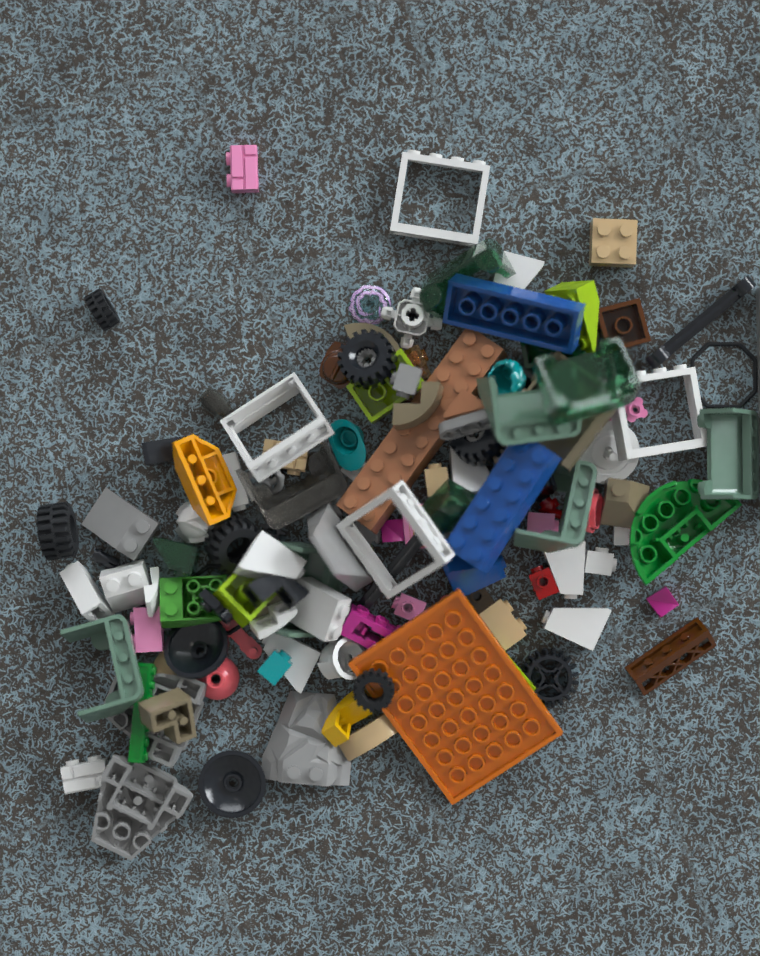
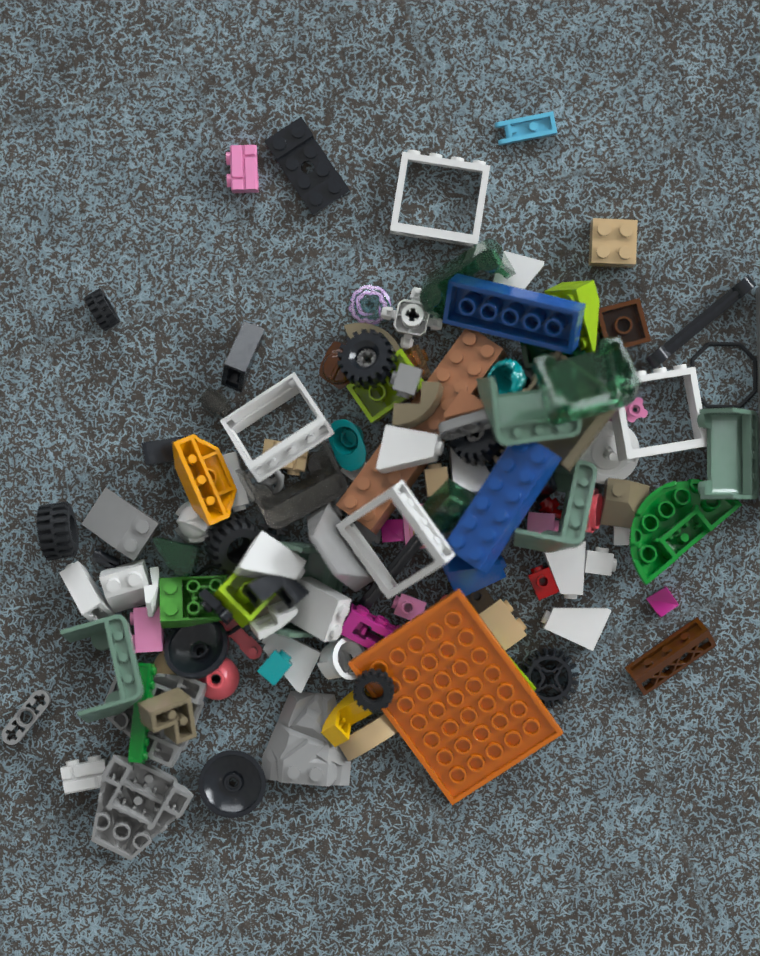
(20, 733): none -> light grey beam
(242, 356): none -> slope
(293, 148): none -> black piece
(407, 448): none -> white slope
(527, 128): none -> medium azure hinge

